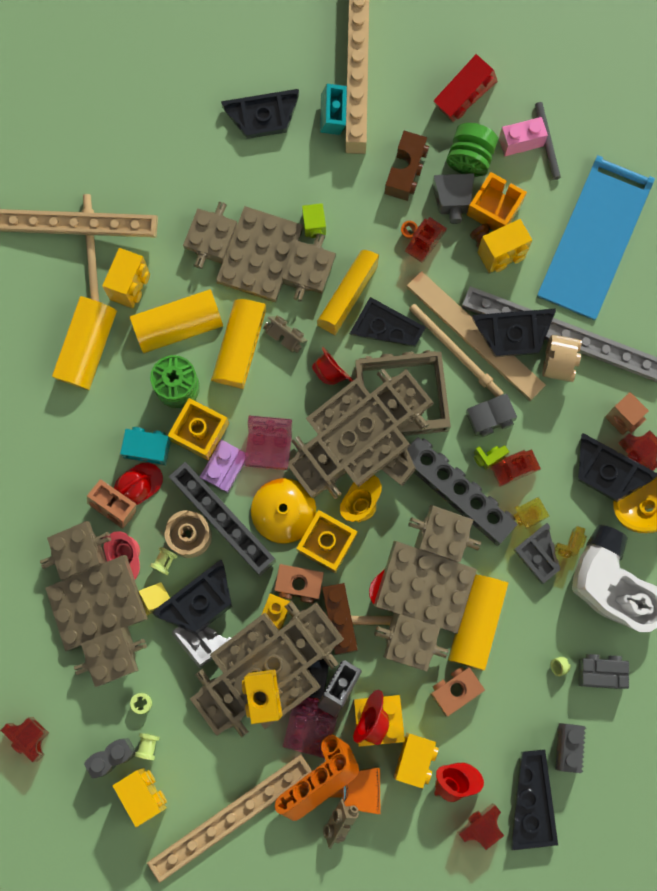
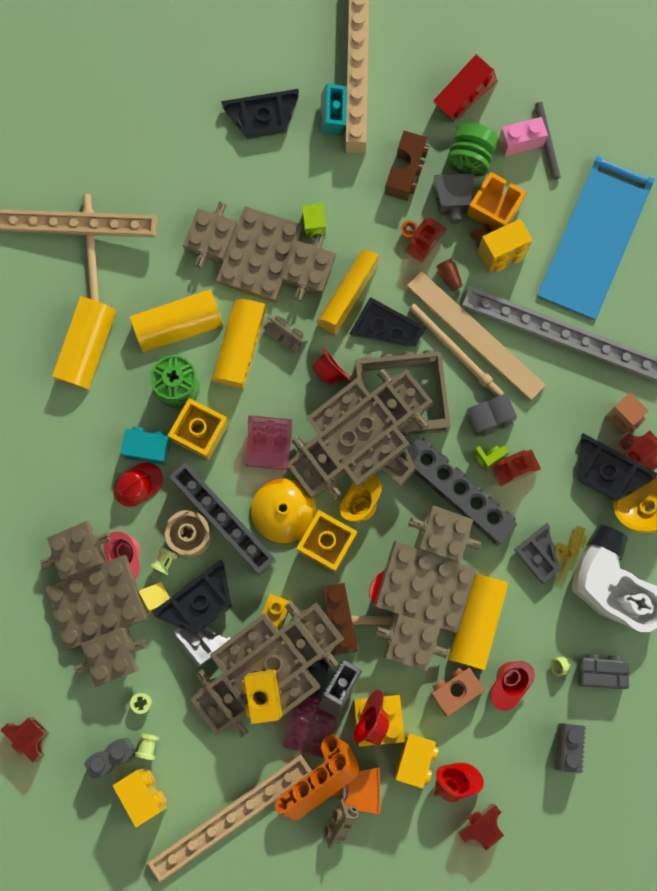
(111, 504): nougat brick -> none
(126, 278): yellow brick -> none
(224, 466): lavender plate -> none
(288, 574): nougat brick -> none
(449, 273): none -> copper cone
(511, 684): none -> red piece
(515, 331): black wing -> none
(531, 513): clear yellow bracket -> none
(534, 811): black wing -> none
(562, 358): tan brick -> none

